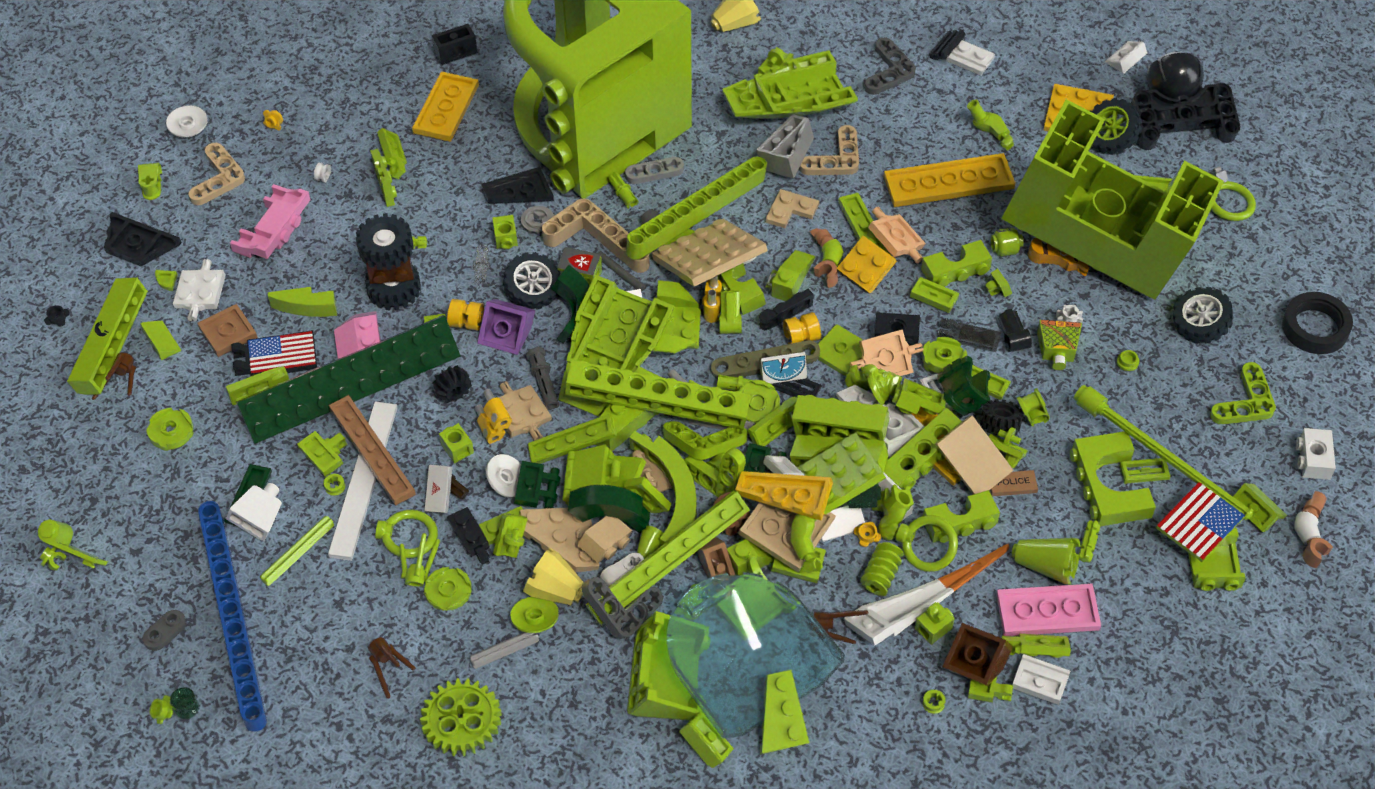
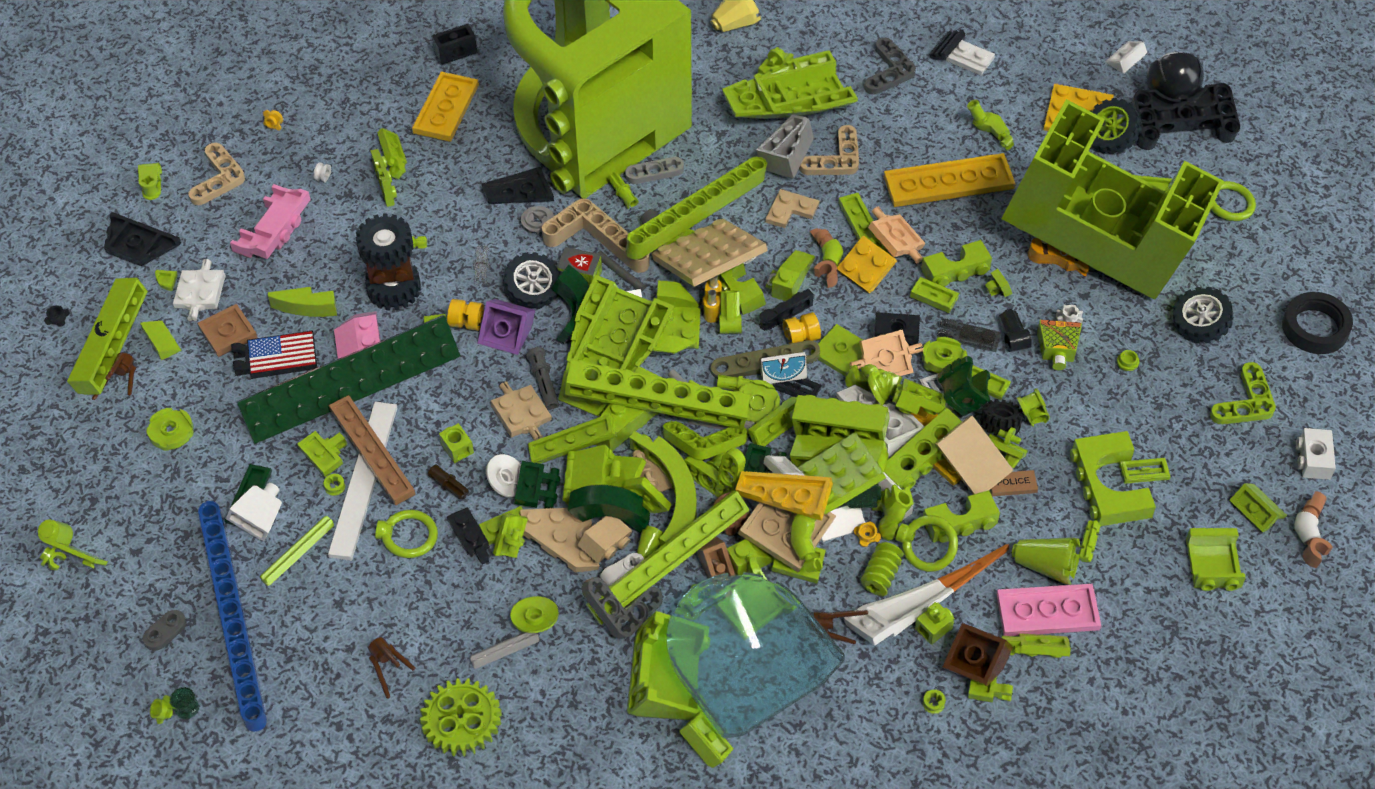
(186, 121): white dish -> none
(256, 383): lime hinge -> none
(416, 574): lime plant -> none
(438, 488): white slope -> none
(452, 384): black gear -> none
(453, 593): lime tile -> none
(493, 418): yellow piece -> none
(505, 231): lime brick -> none
(554, 580): light yellow cone -> none
(783, 717): lime wing -> none
(1006, 241): lime head -> none
(1041, 679): white plate -> none
(1203, 514): flag -> none
(1221, 174): piece -> none

